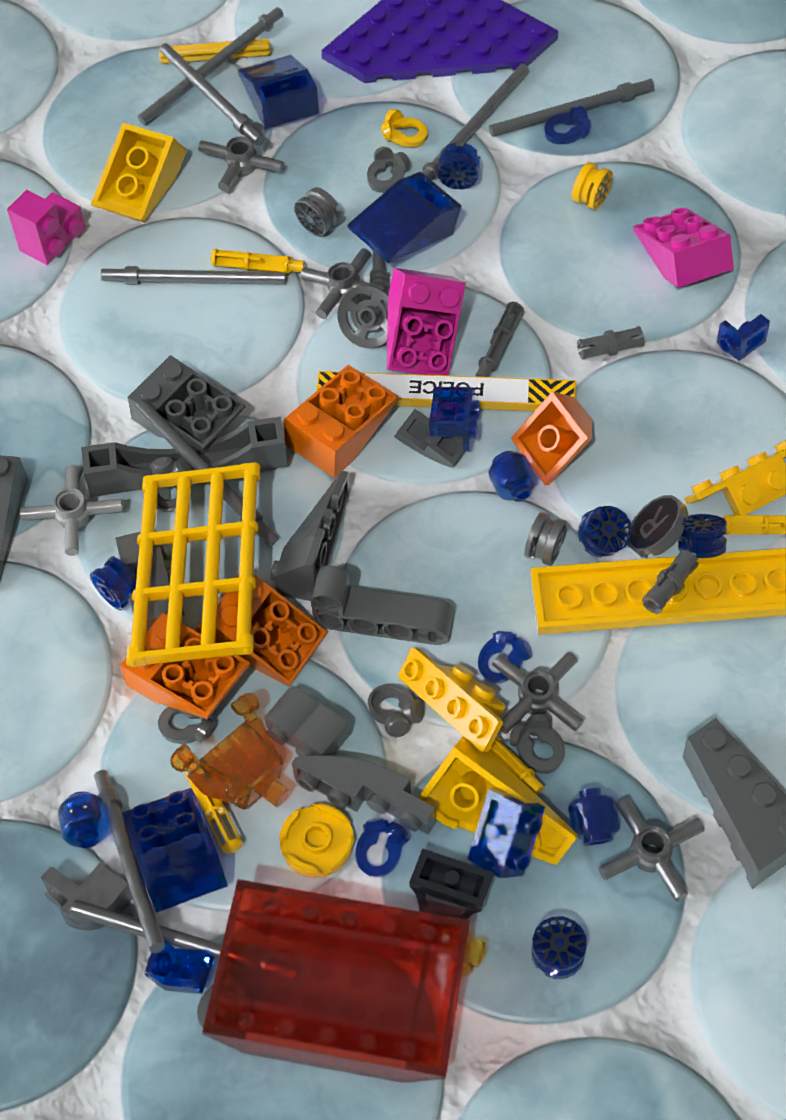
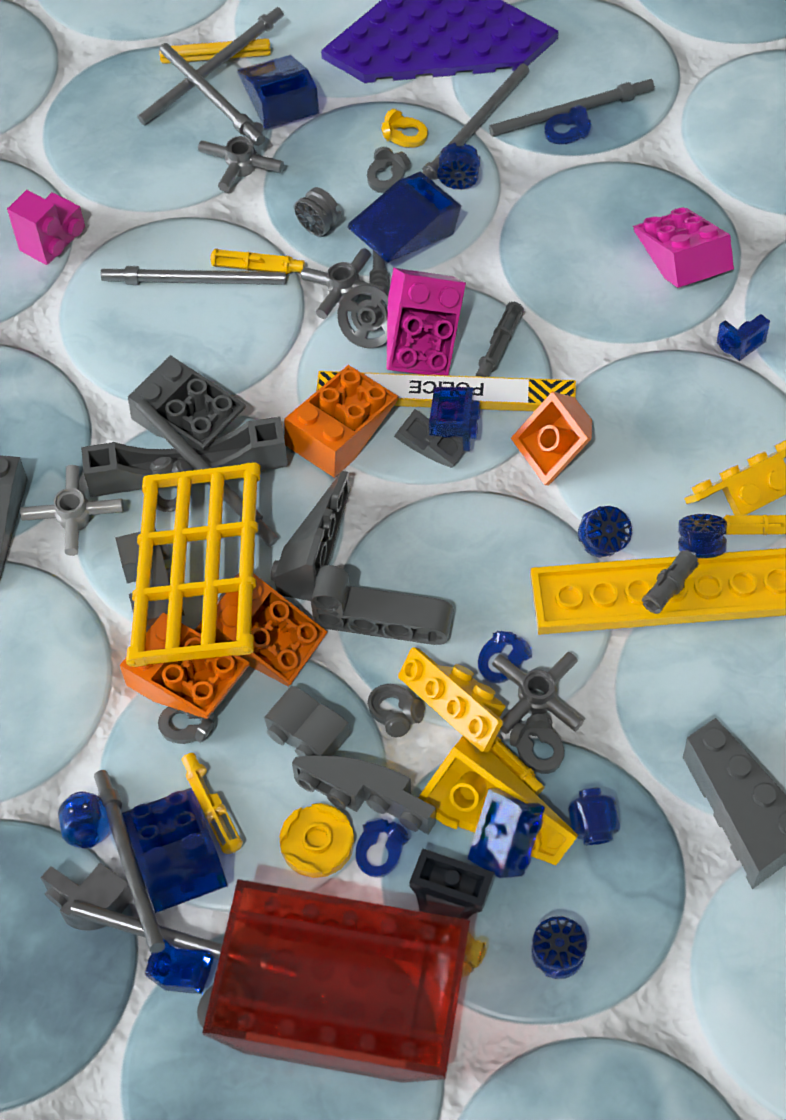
(114, 582): clear blue wheel -> none
(138, 172): yellow slope -> none
(241, 765): clear orange torso -> none
(512, 476): clear blue head -> none
(545, 538): flat silver wheel -> none
(592, 185): yellow wheel -> none
(610, 342): dark grey pin -> none
(651, 862): flat silver bar -> none
(657, 526): tile -> none

